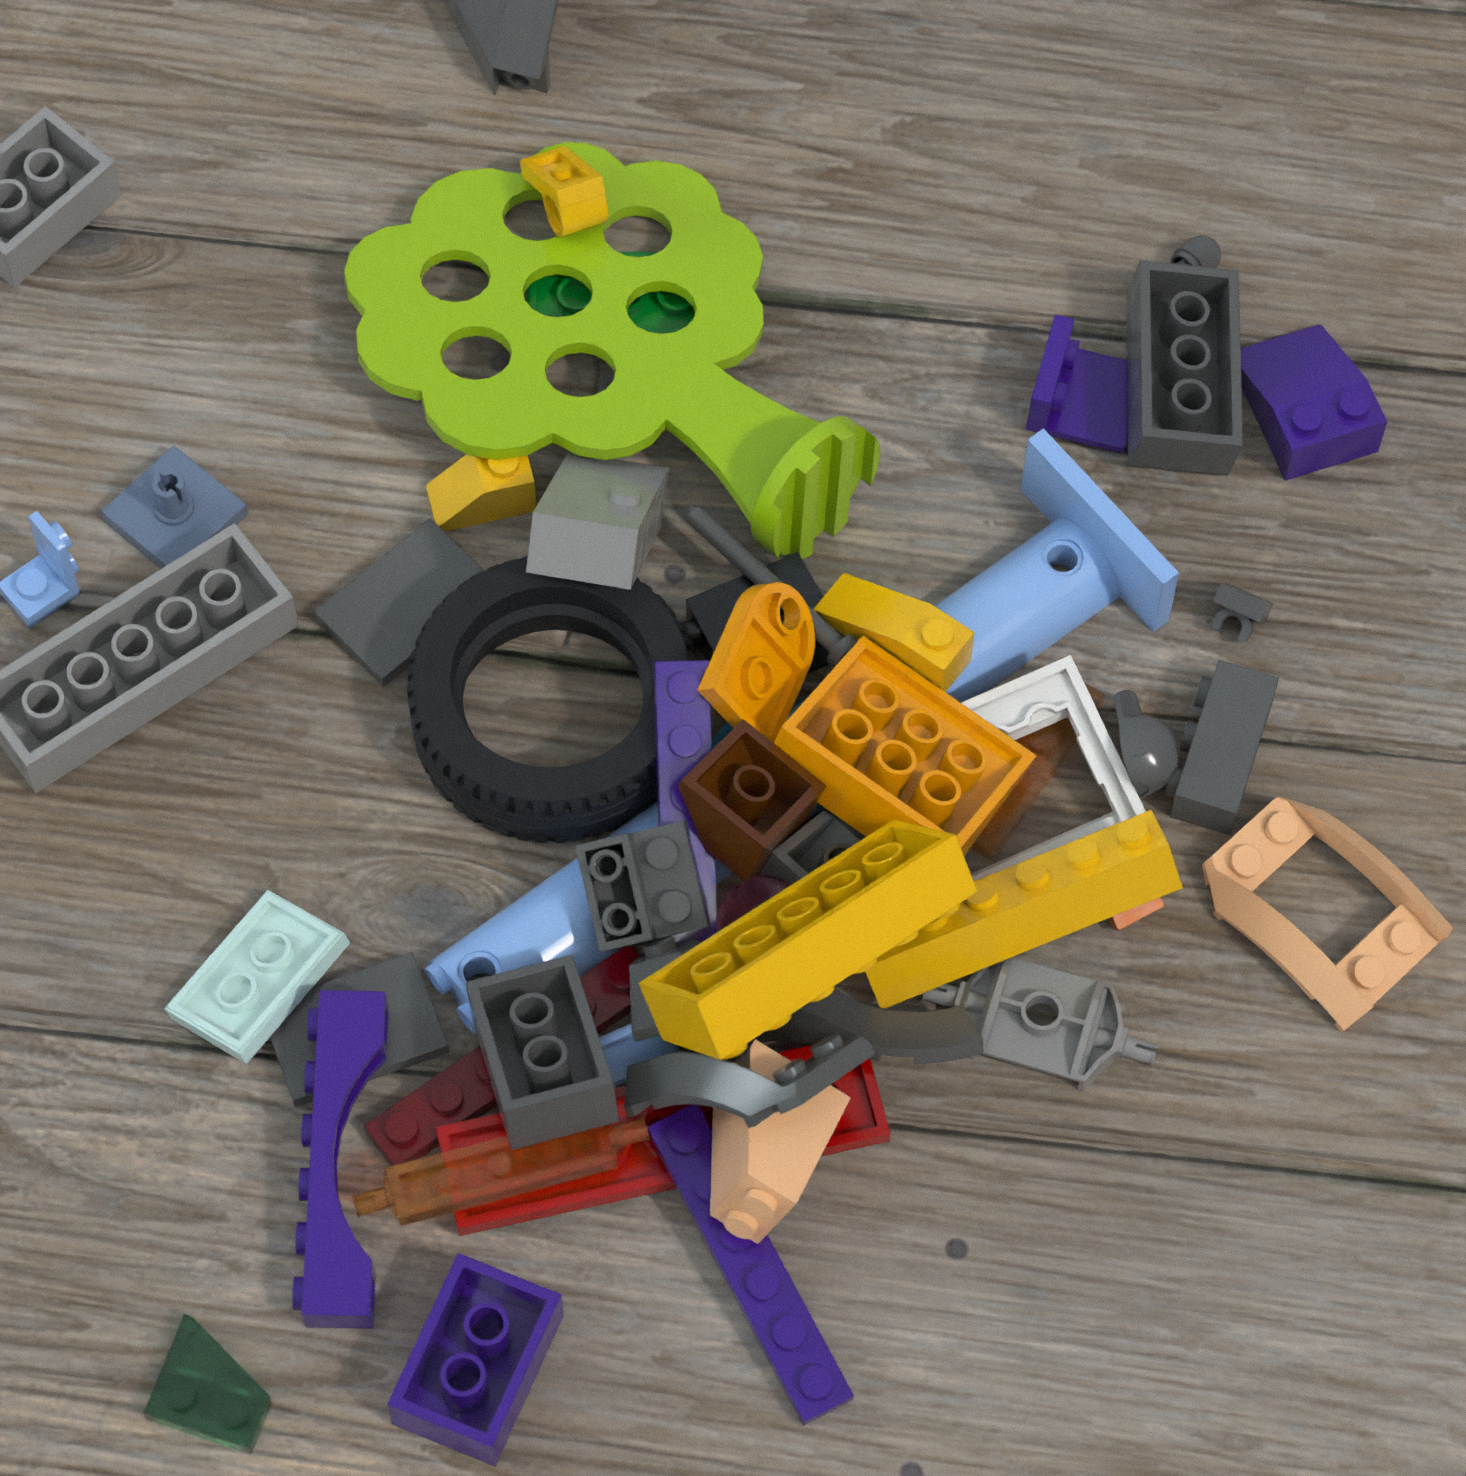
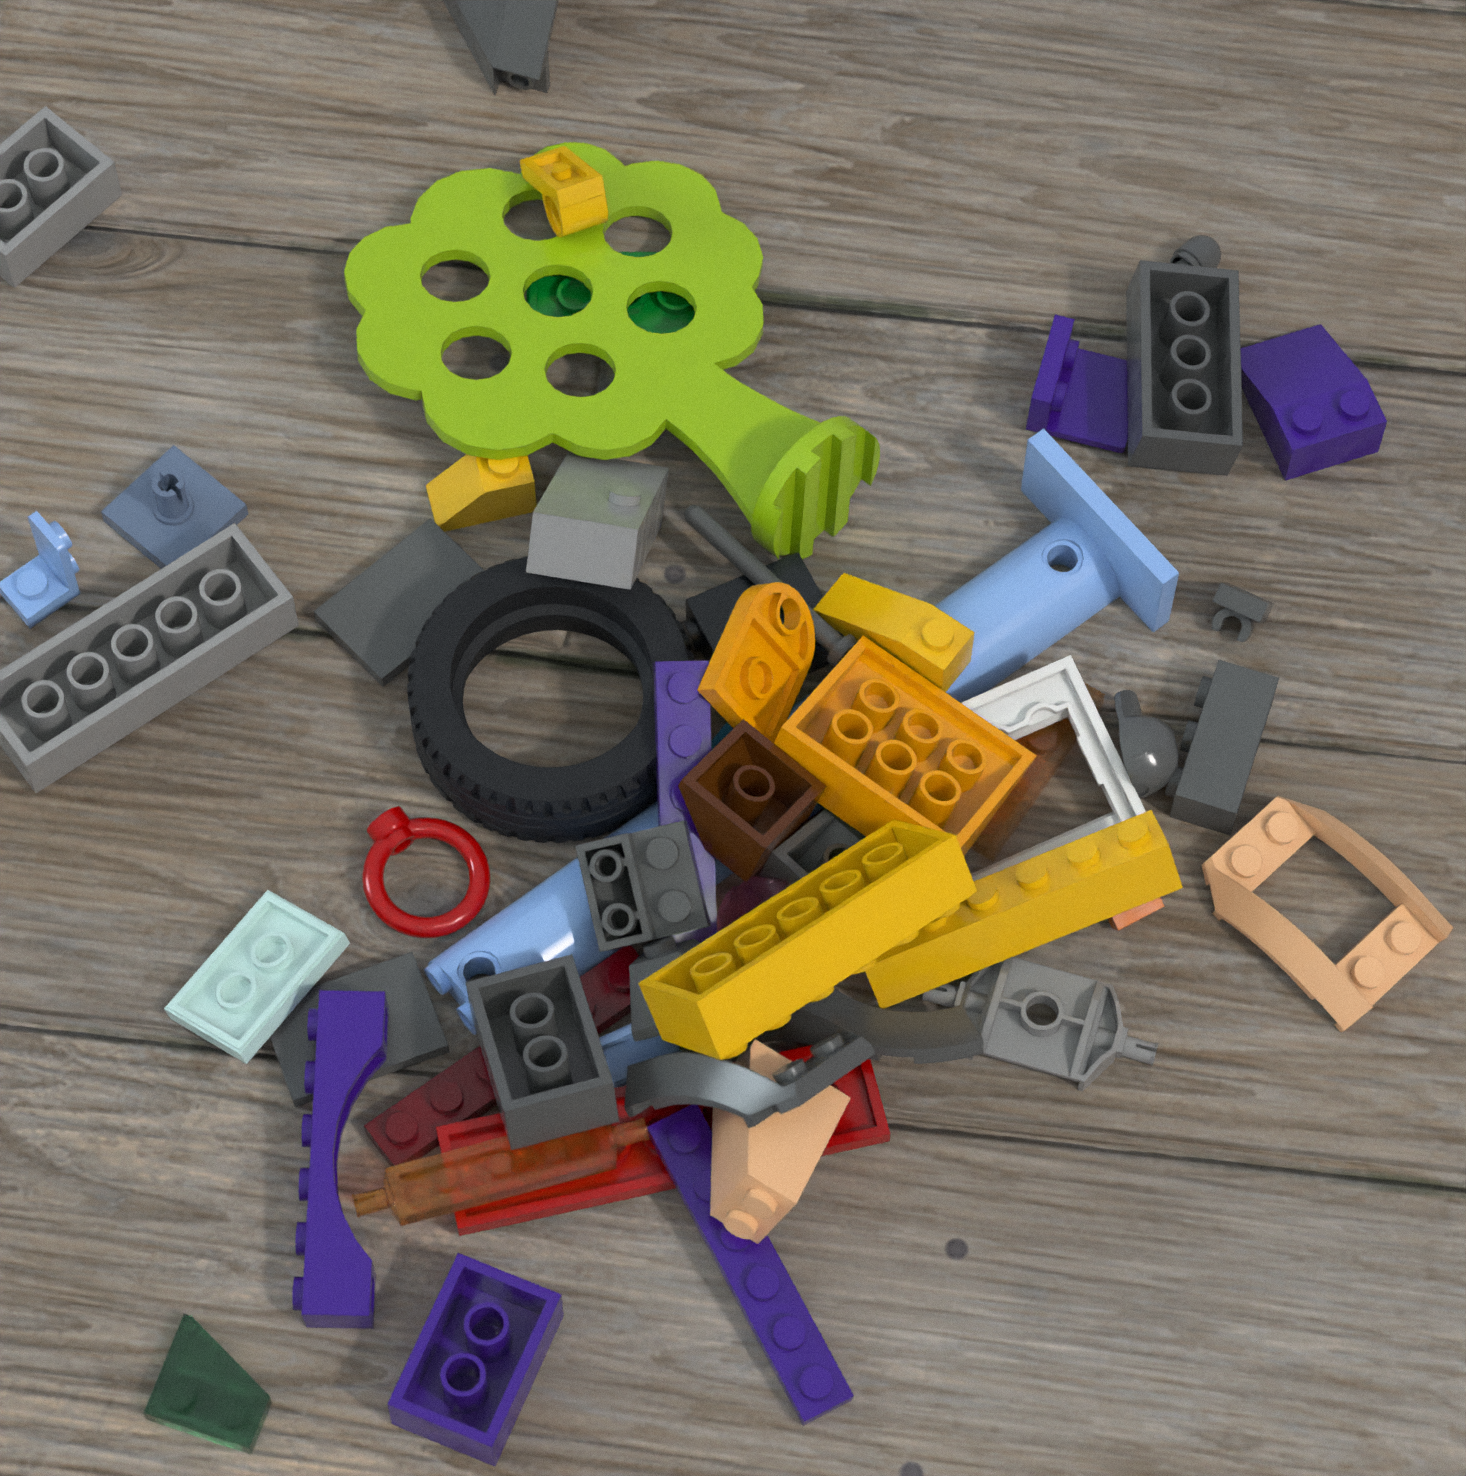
(395, 833): none -> red piece

